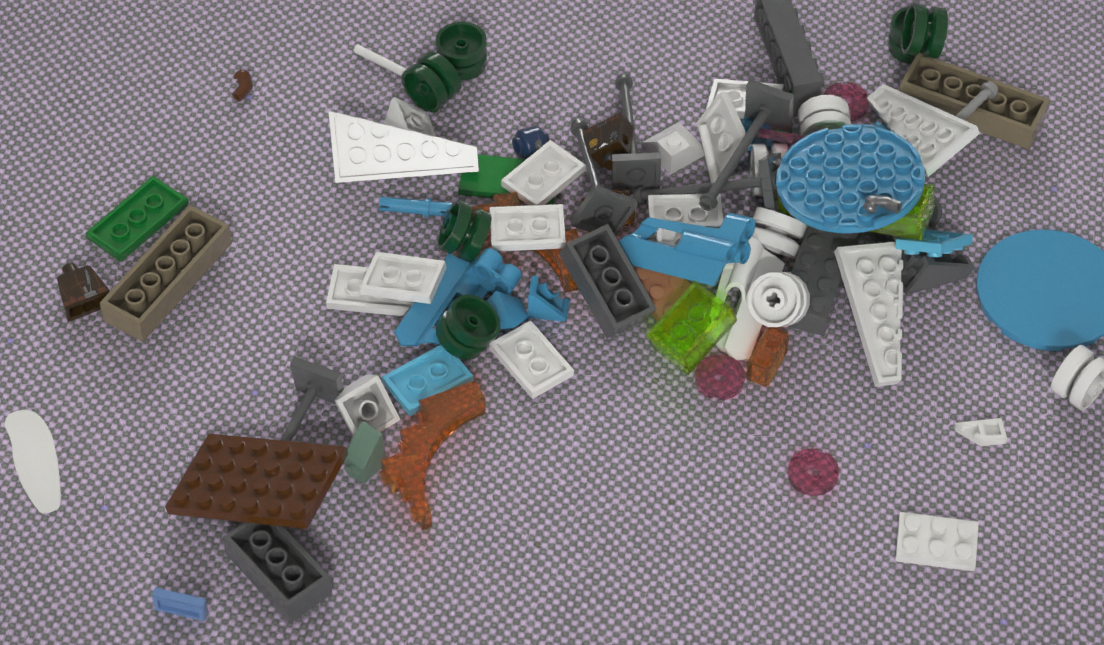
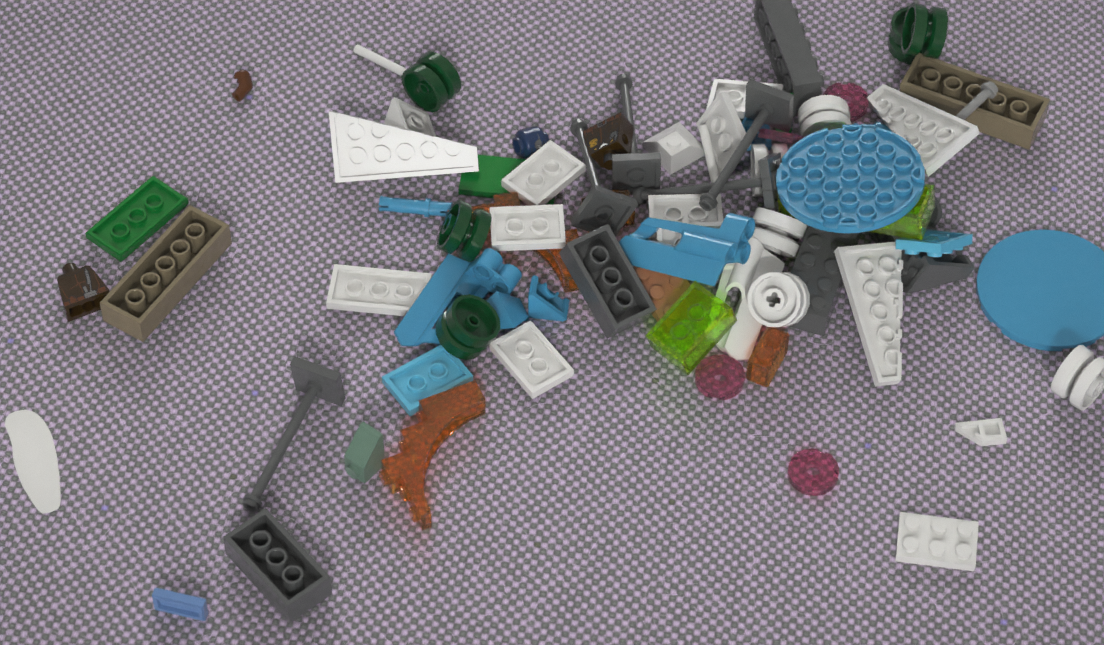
(257, 480): reddish brown plate -> none
(366, 402): white slope -> none
(403, 277): white plate -> none
(464, 48): dark green wheel -> none
(885, 202): flat silver arm -> none

